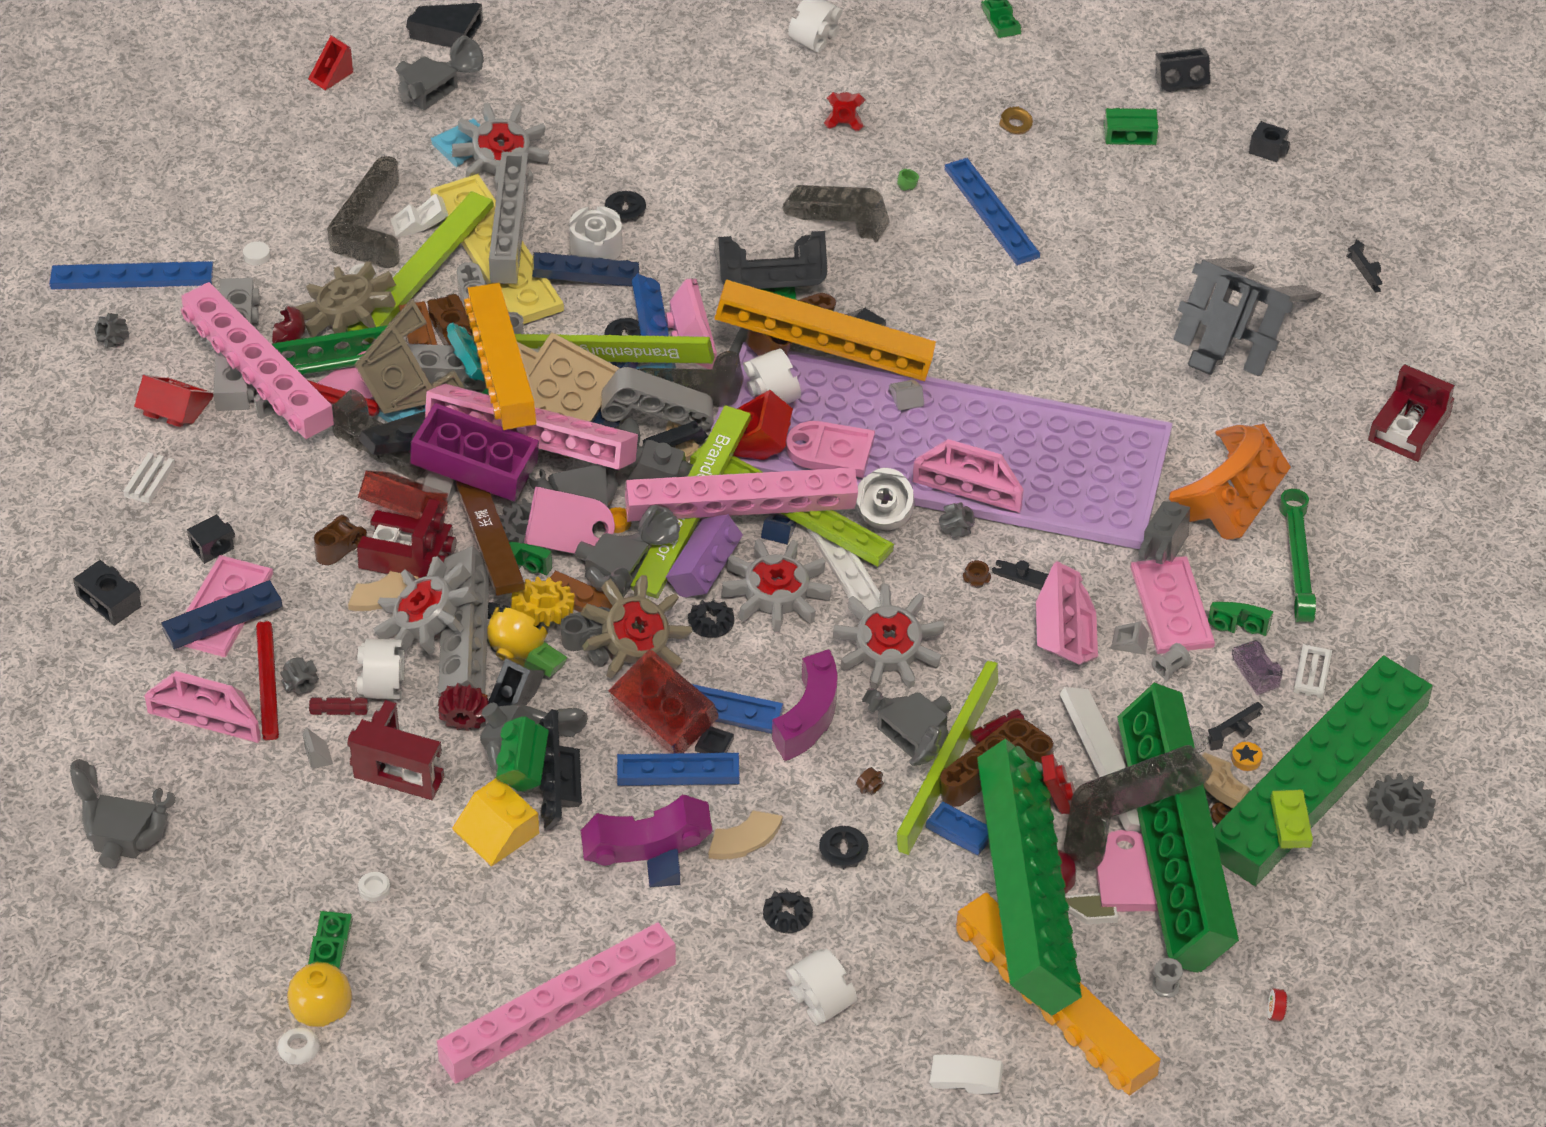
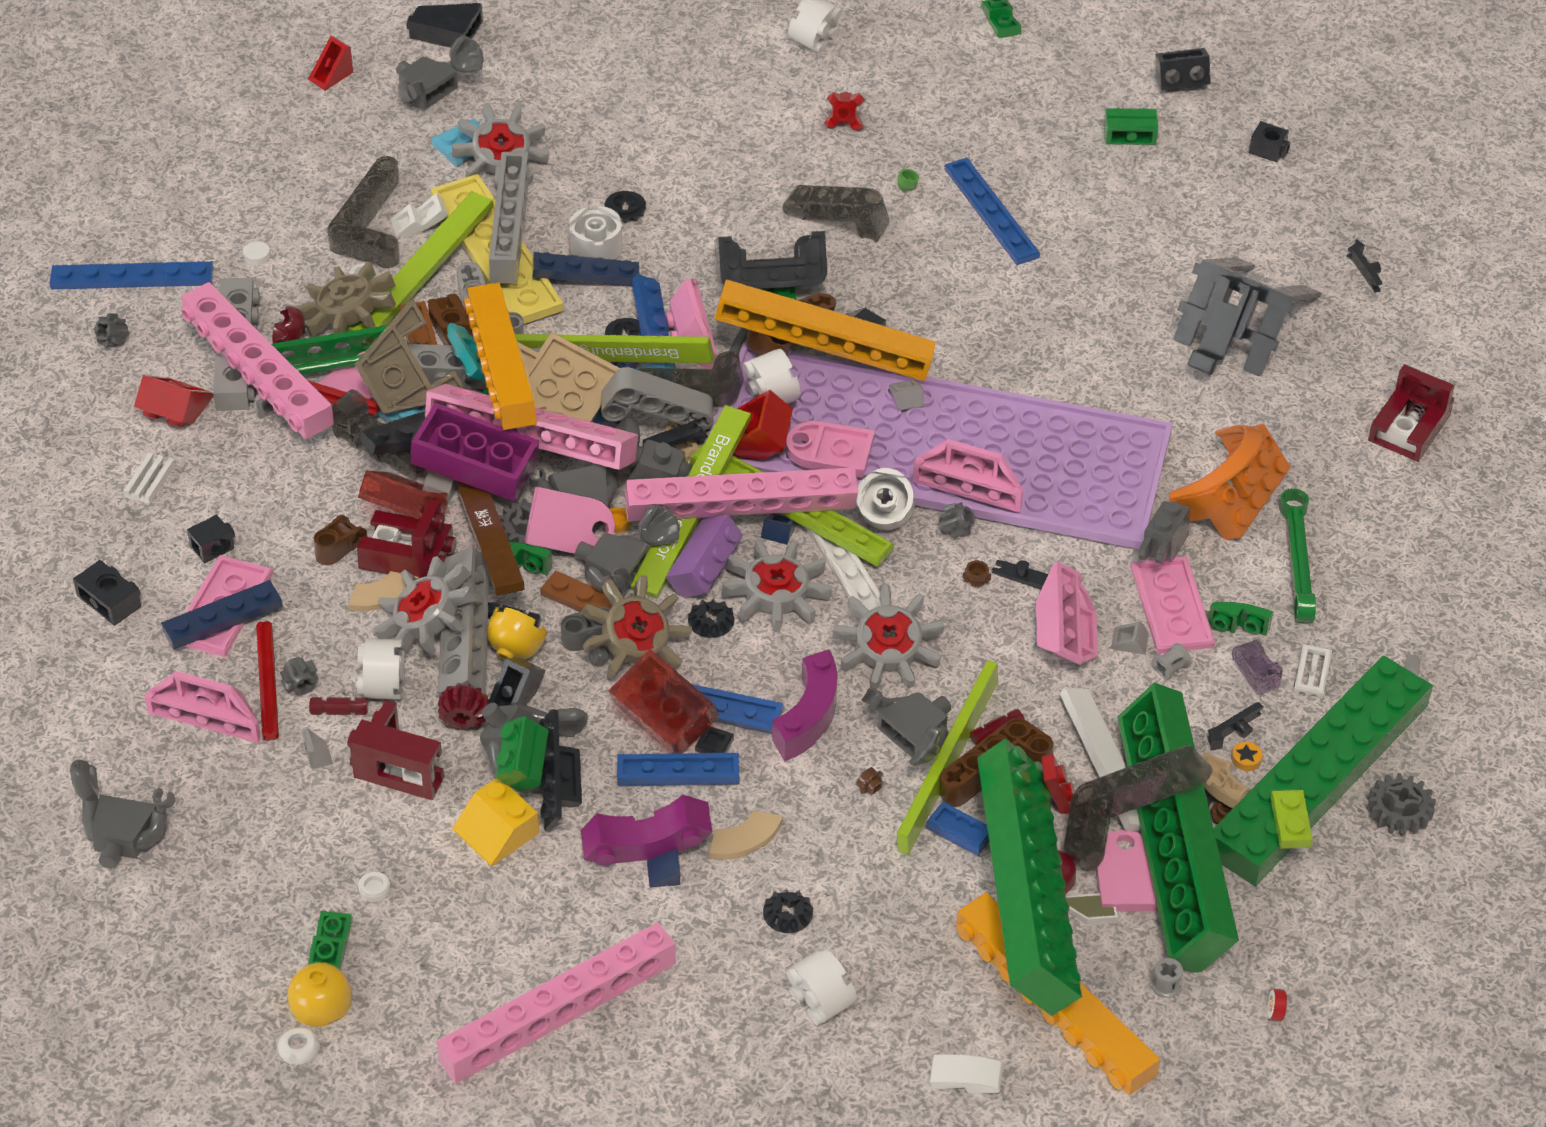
(544, 601): yellow gear -> none
(547, 658): bright green plate -> none
(856, 844): black gear -> none
(1018, 114): pearl gold piece -> none

